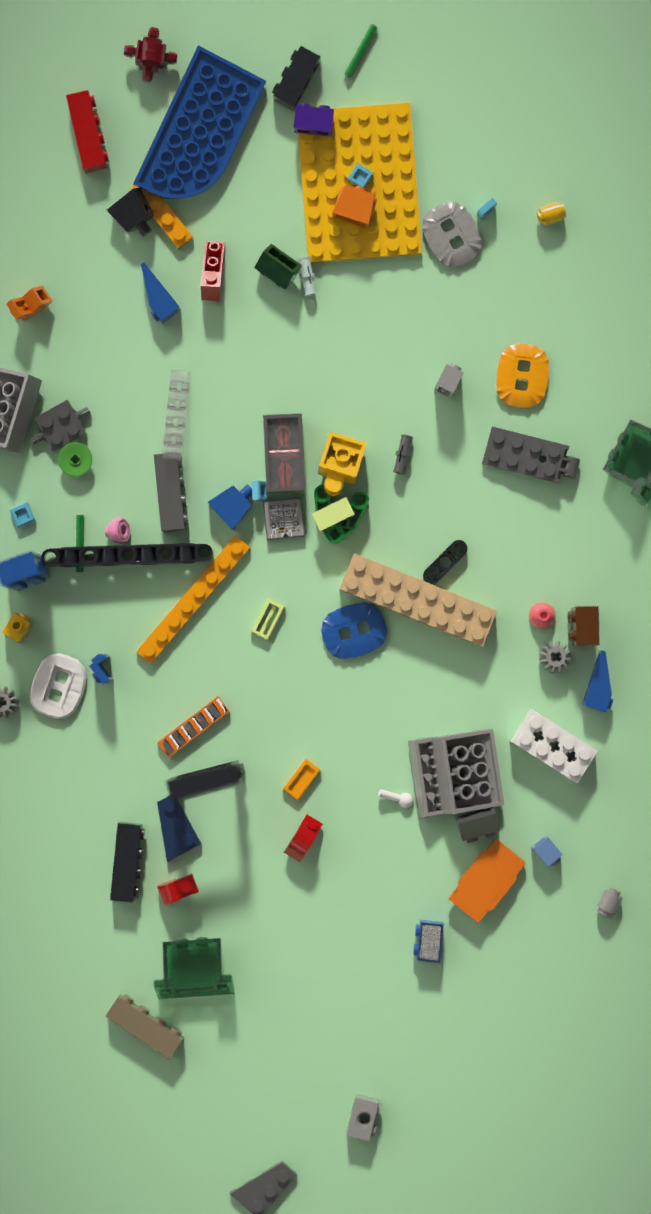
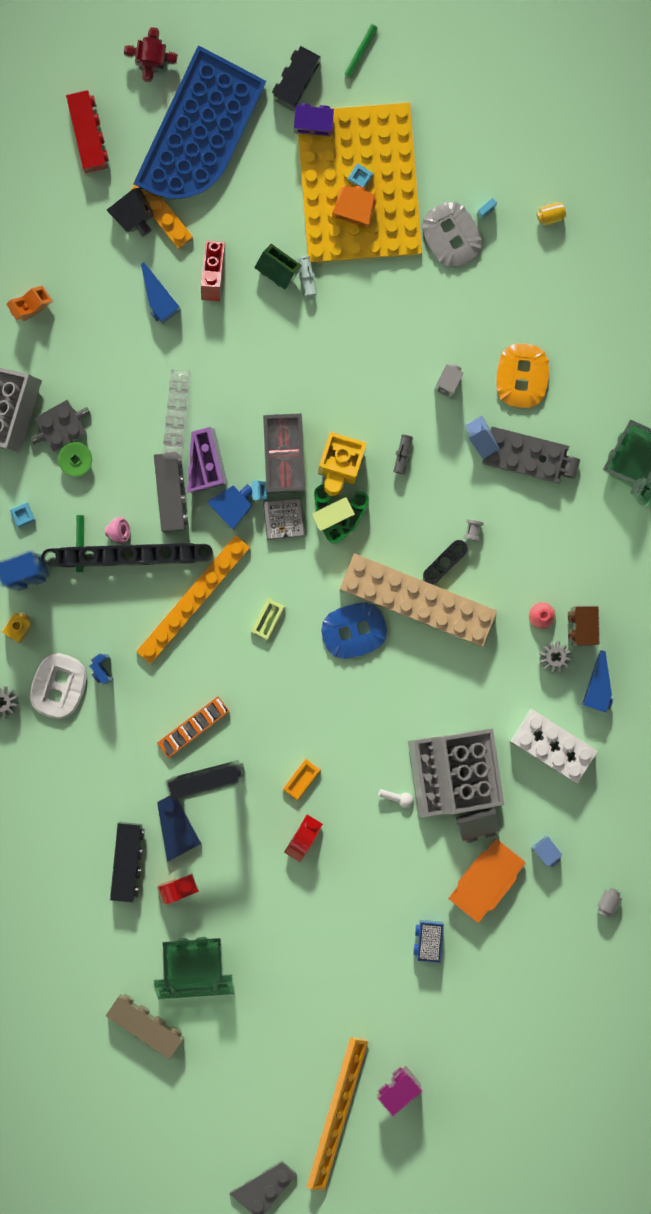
(206, 463): none -> medium lavender wedge
(337, 1114): none -> light orange plate
(363, 1105): light grey brick -> none
(400, 1091): none -> magenta brick
(473, 530): none -> light grey bush
(482, 437): none -> medium blue slope

